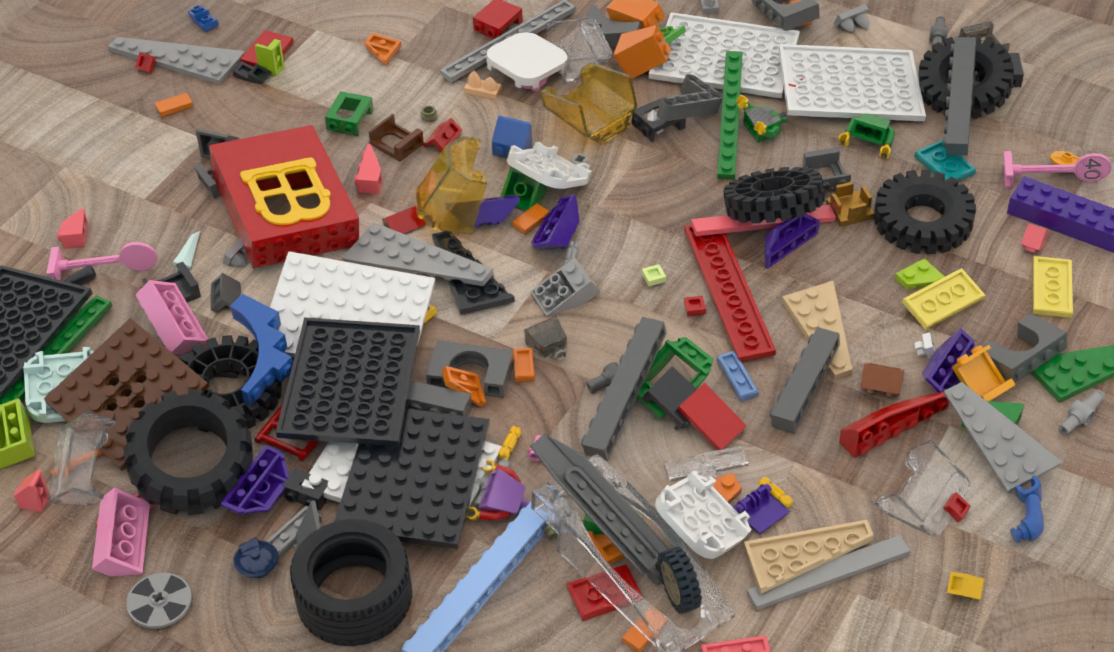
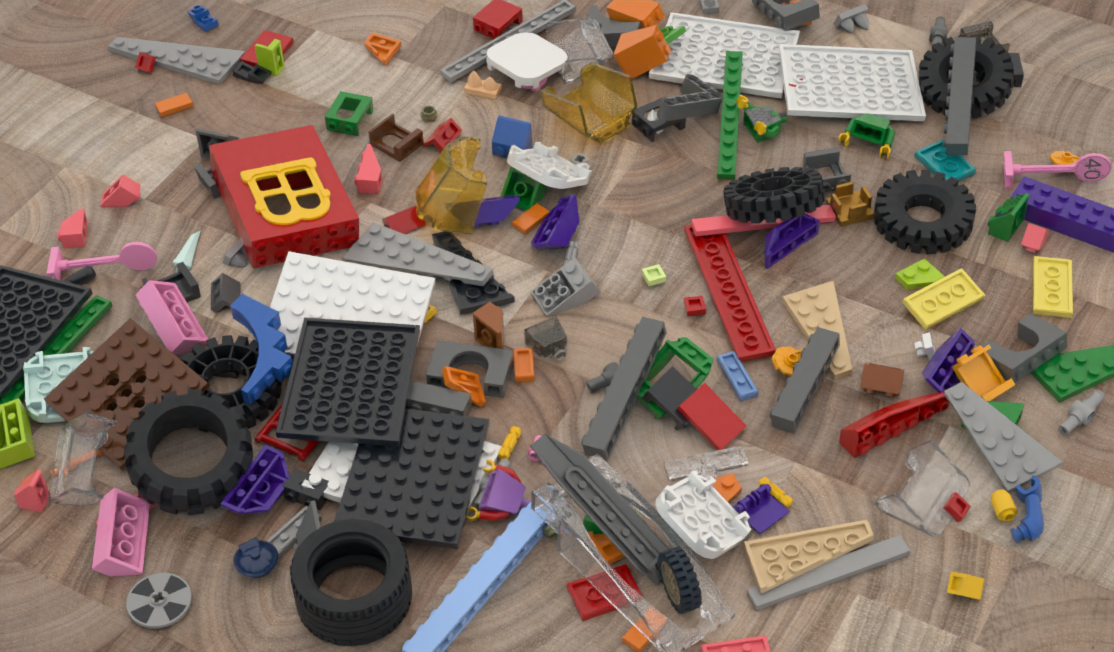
(121, 193): none -> coral slope
(489, 326): none -> dark orange slope
(785, 359): none -> light orange piece
(1003, 505): none -> yellow brick
(1008, 217): none -> green slope

